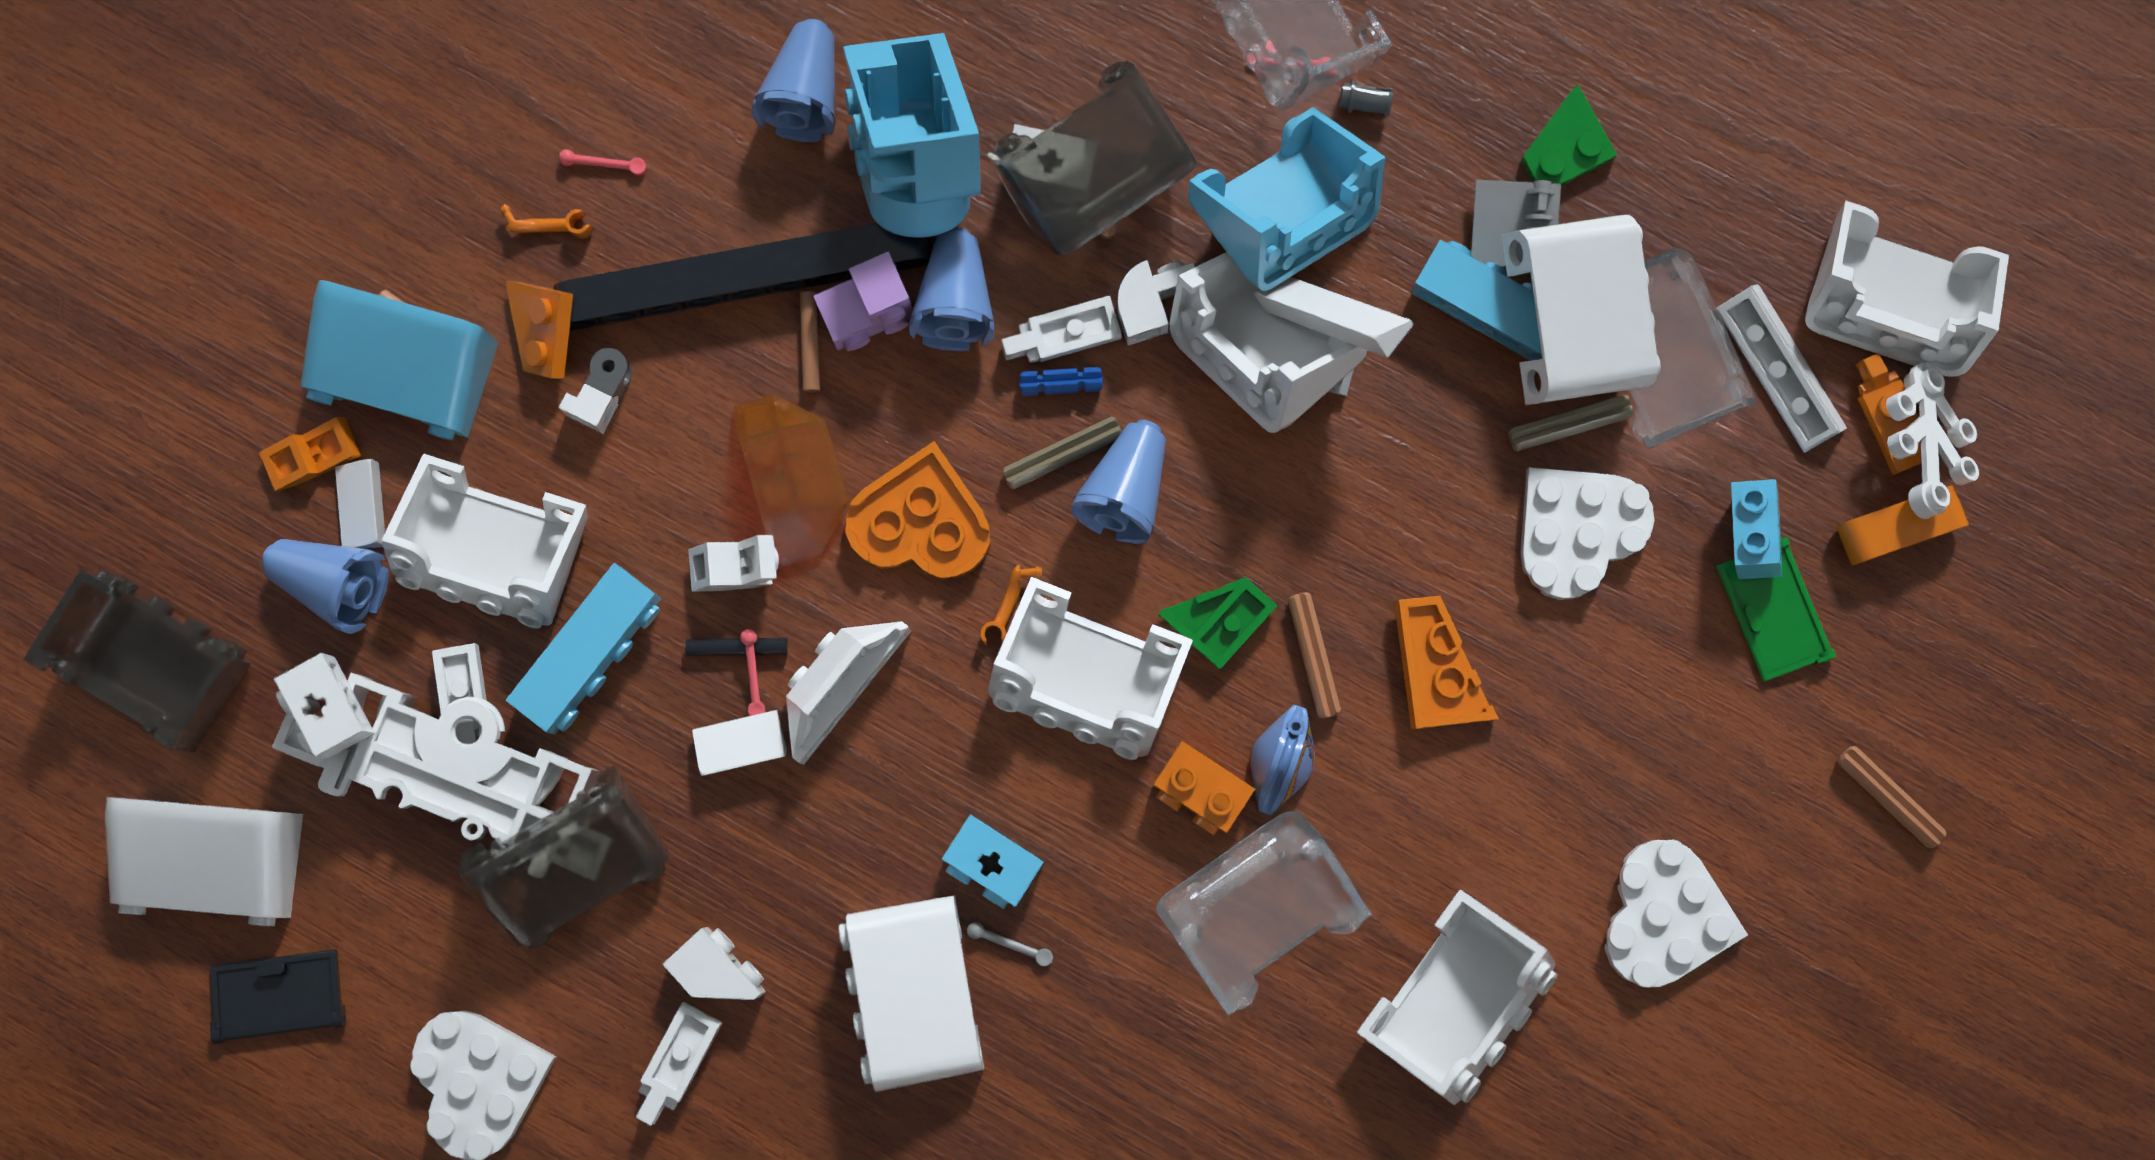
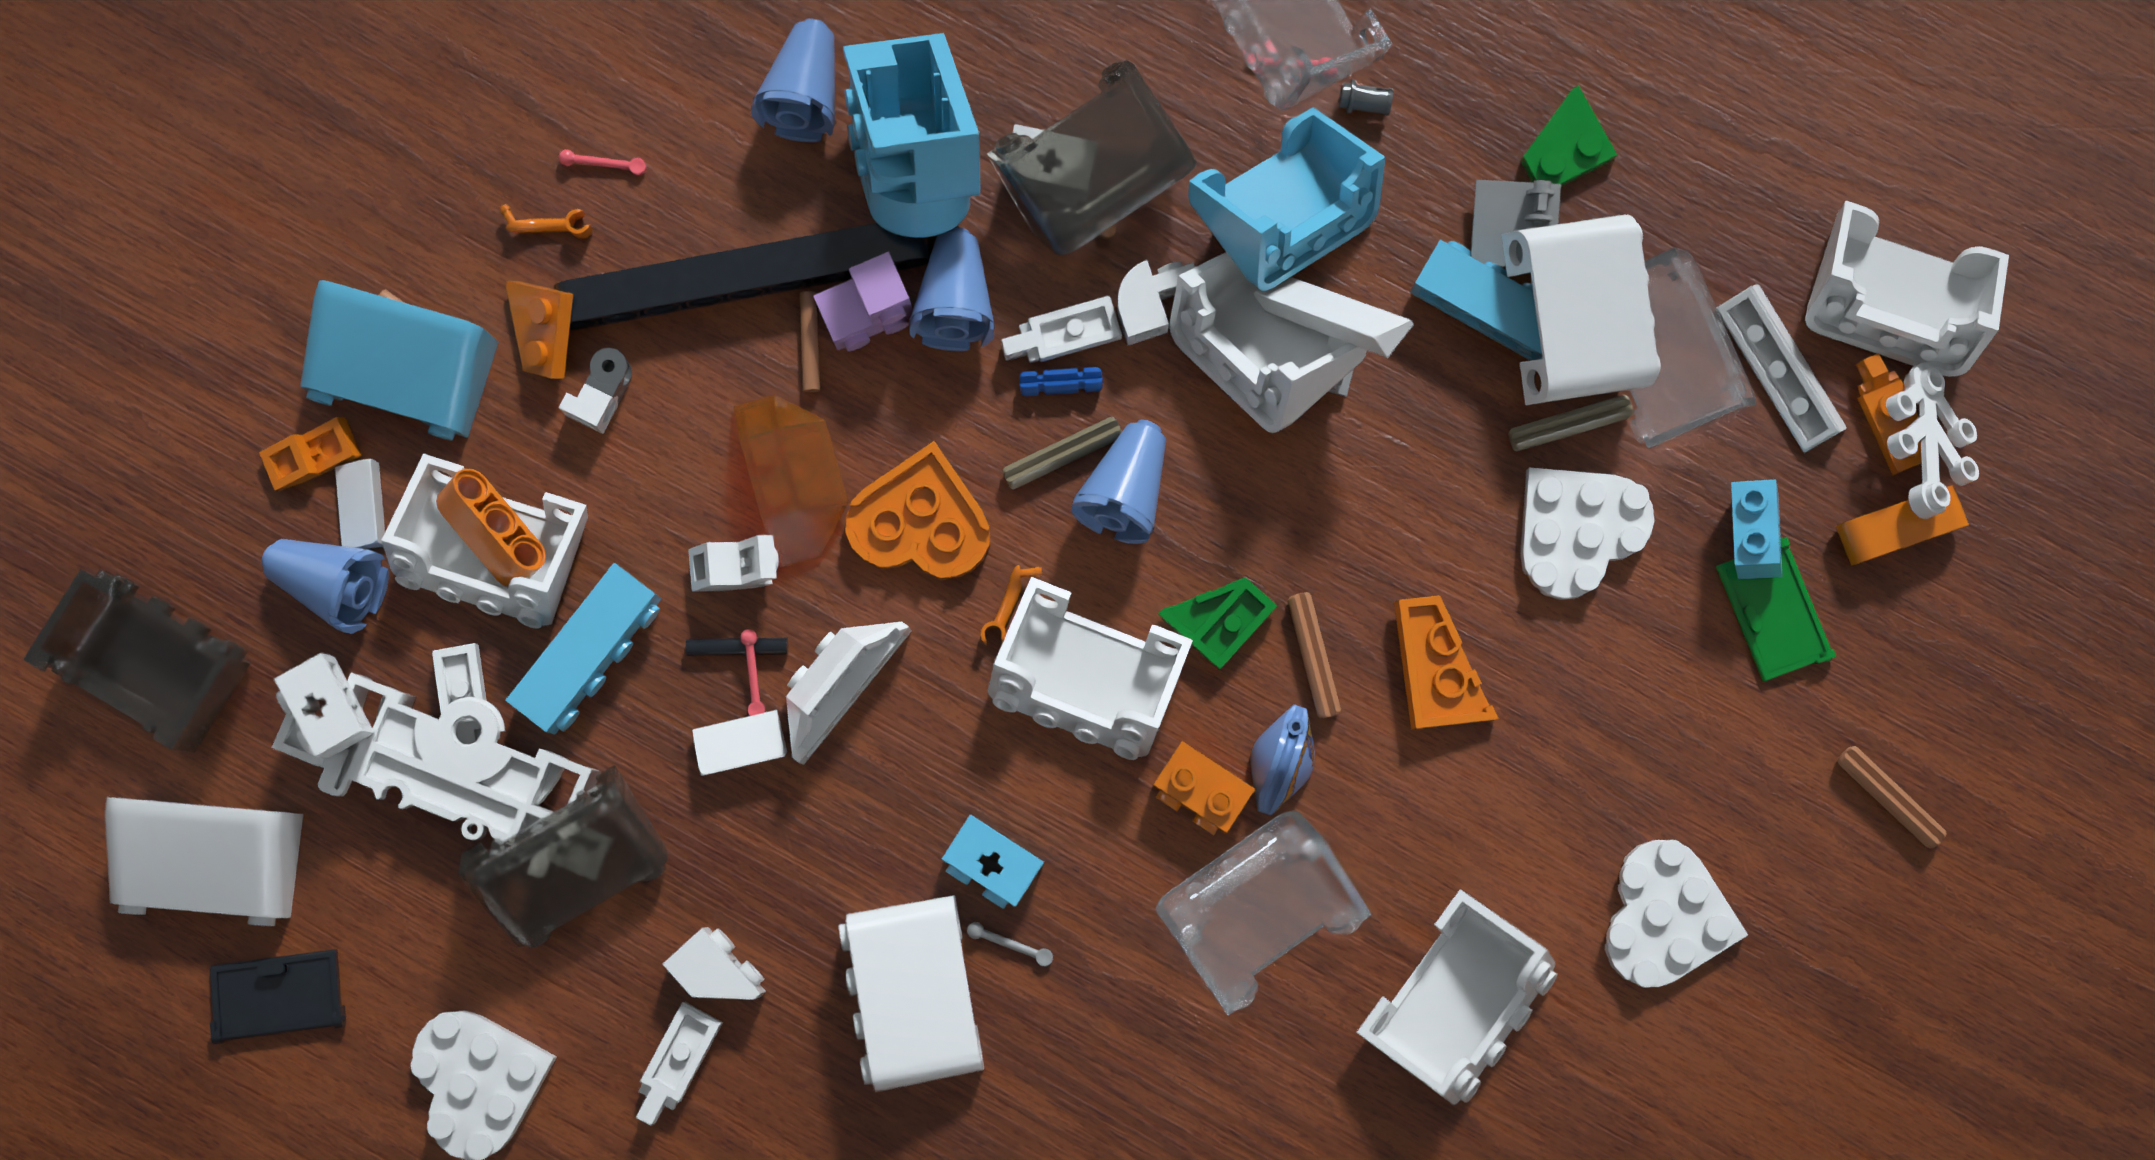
(490, 527): none -> orange beam

